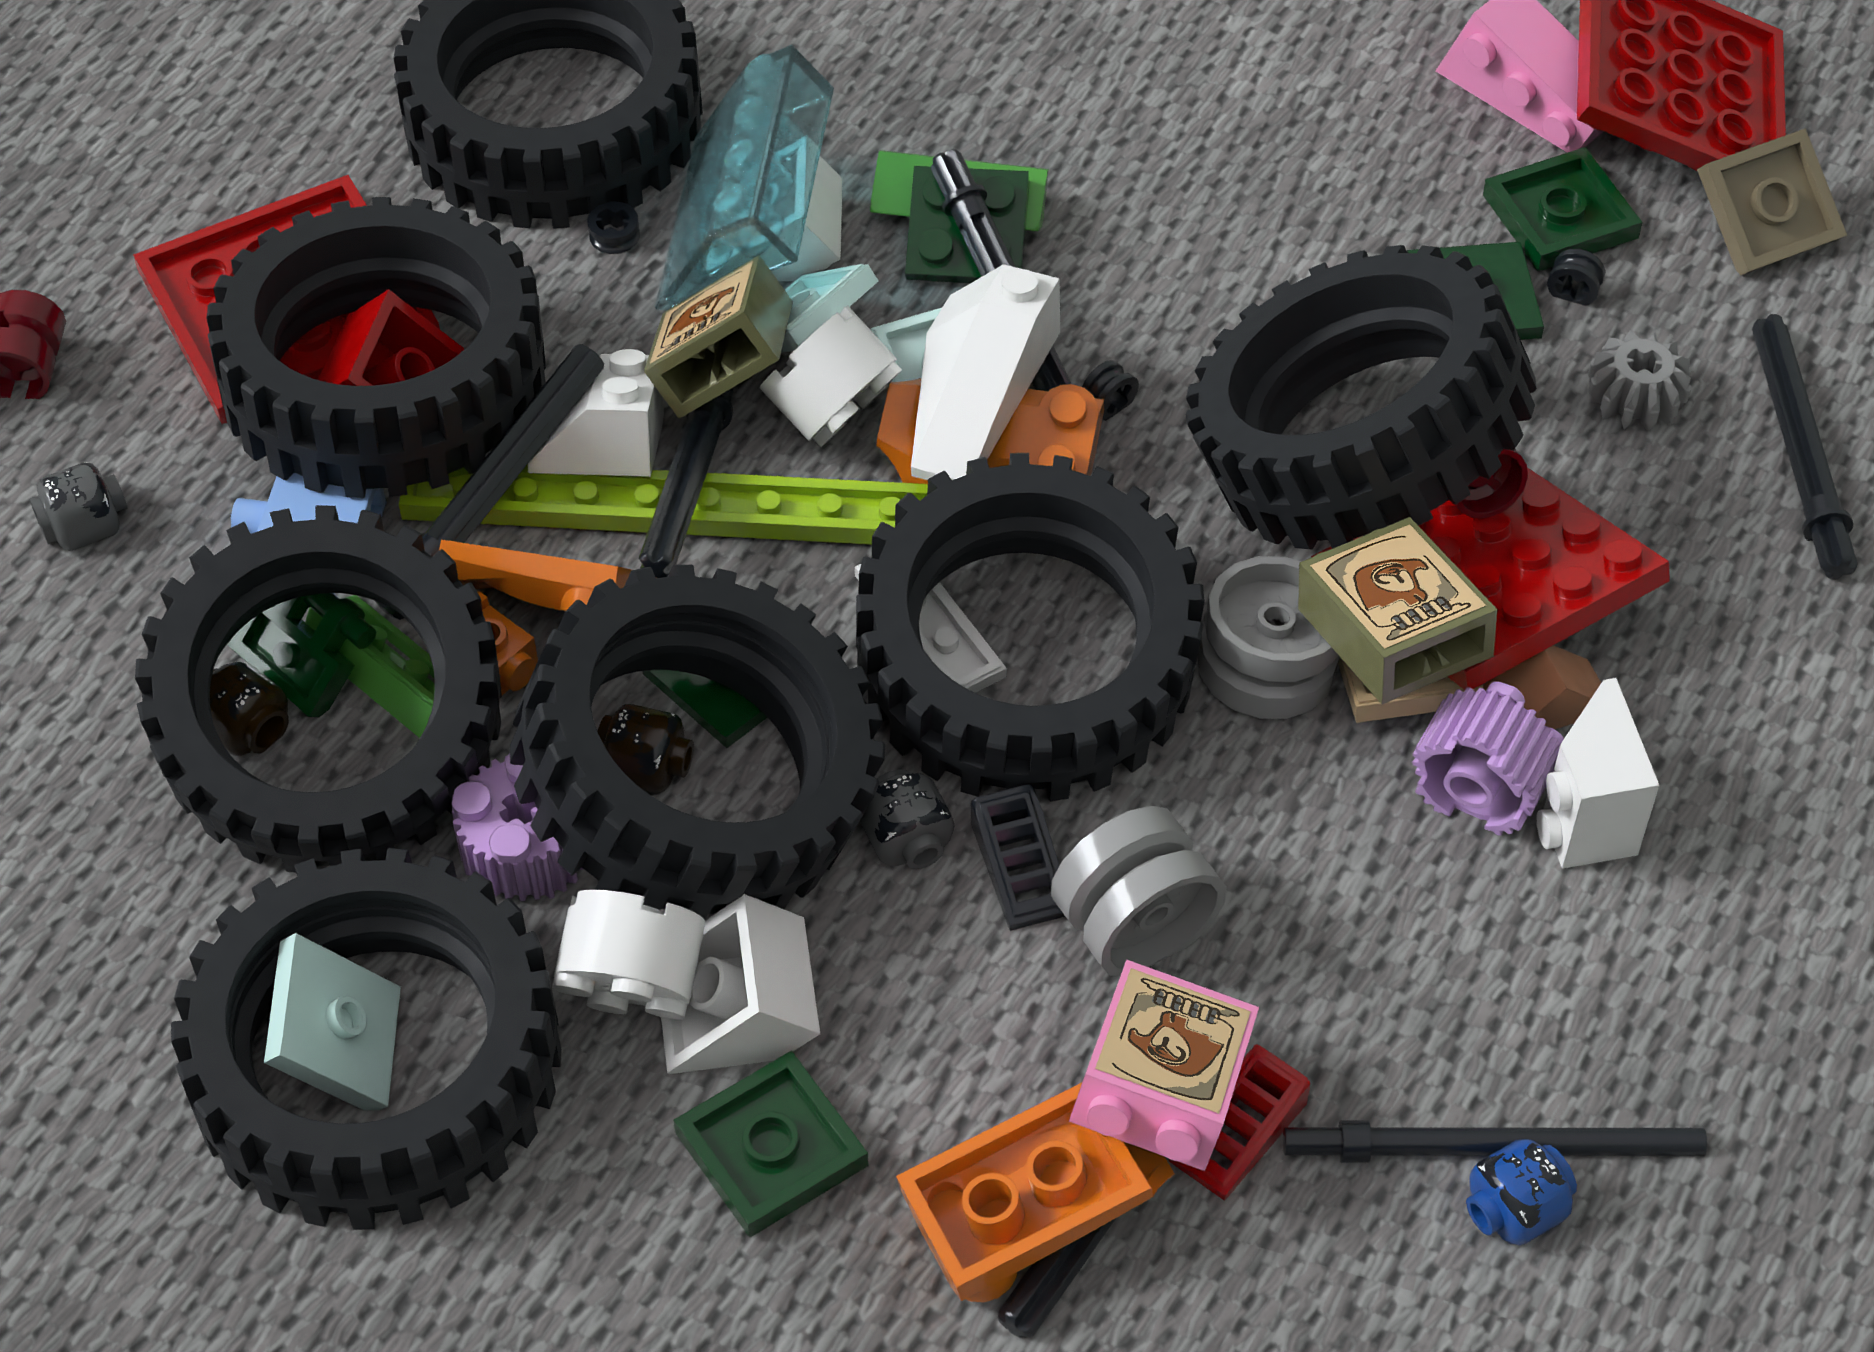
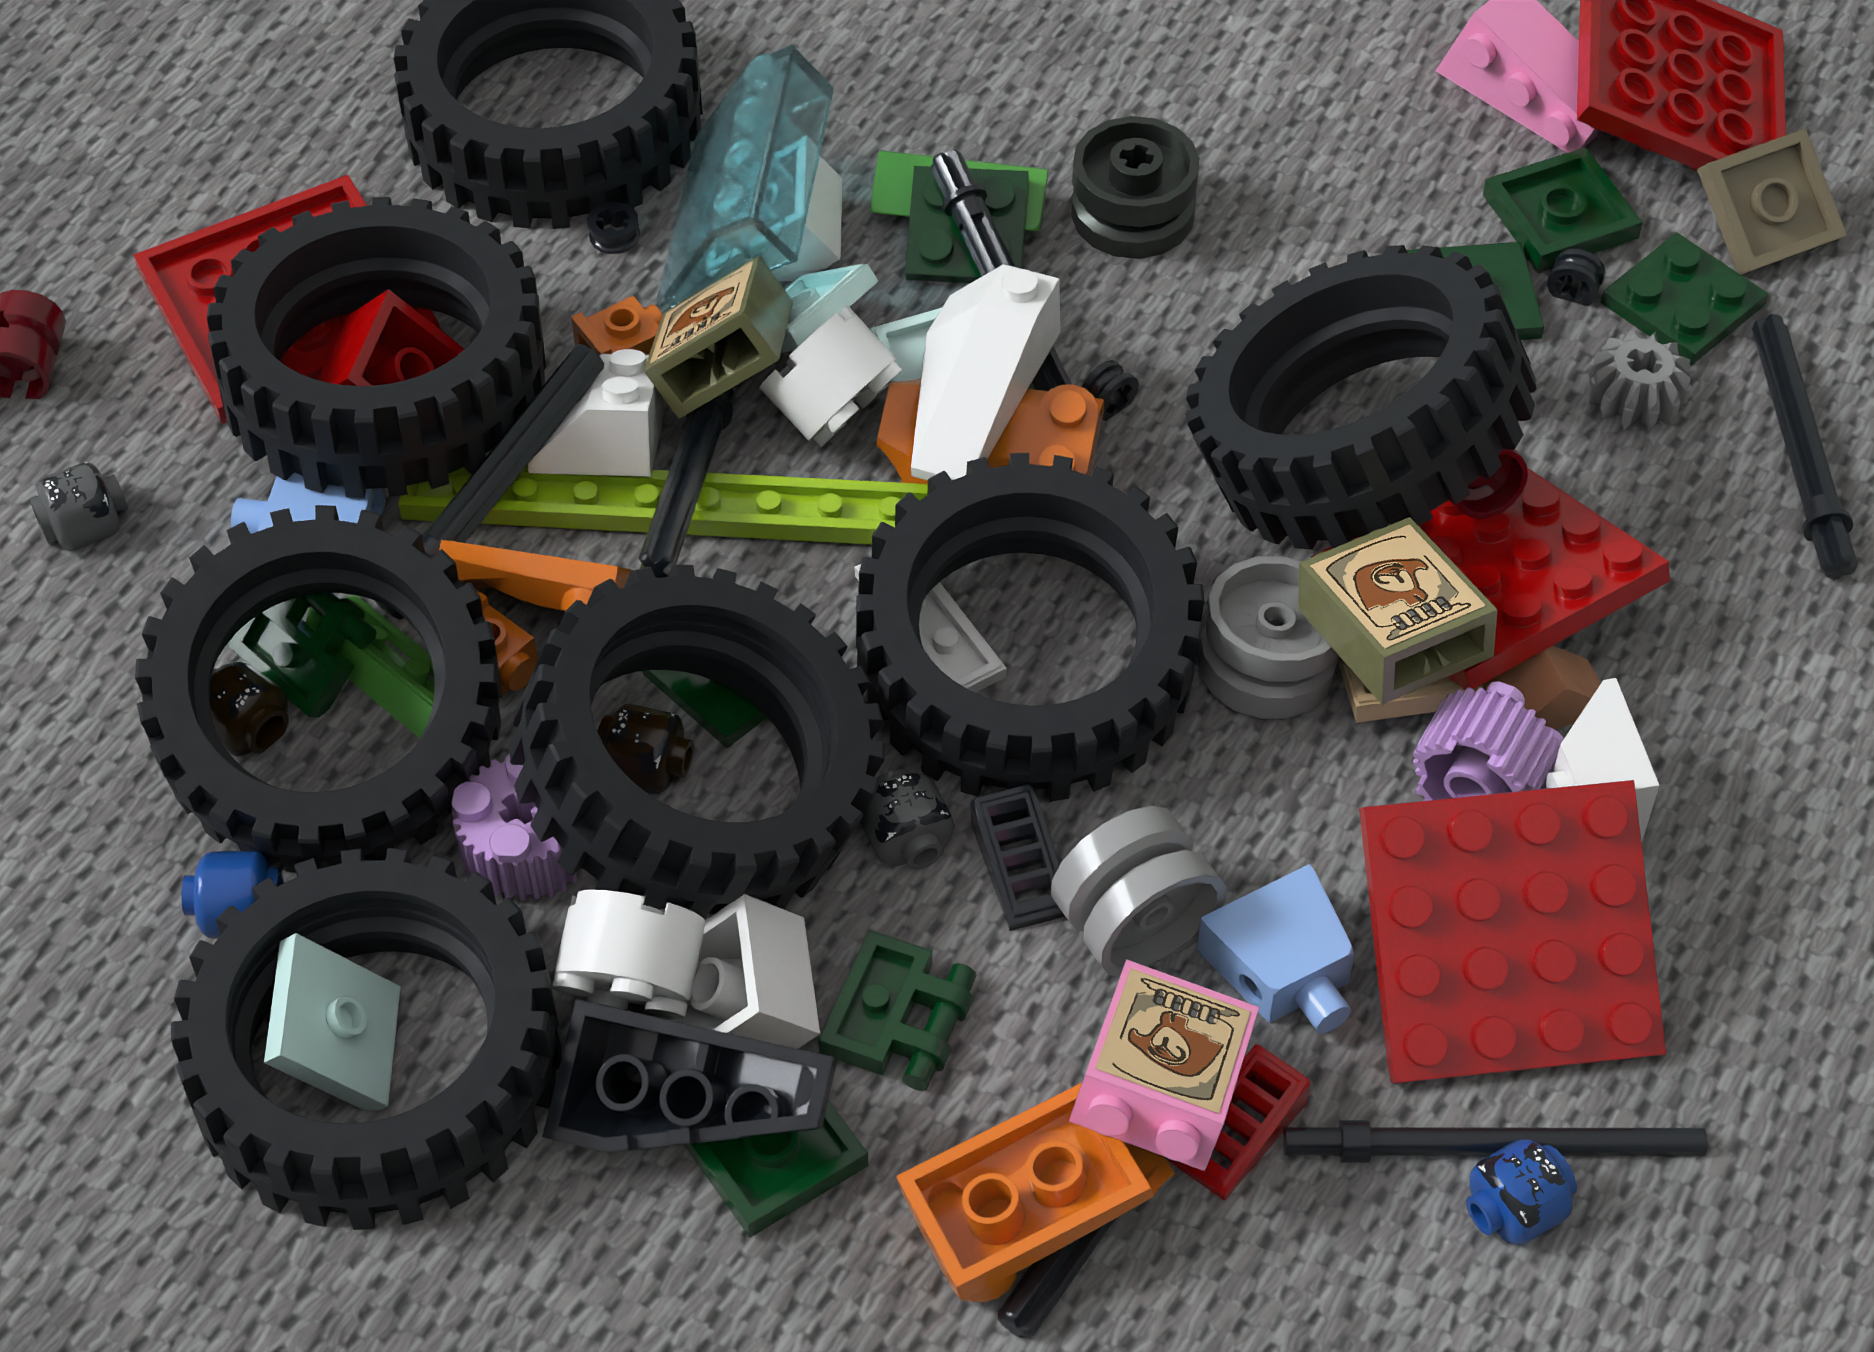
(223, 881): none -> blue head
(618, 327): none -> orange brick
(667, 1083): none -> black wedge
(876, 1004): none -> dark green plate
(1134, 187): none -> pearl dark grey wheel
(1283, 950): none -> light blue torso
(1512, 931): none -> red plate
(1684, 297): none -> dark green plate

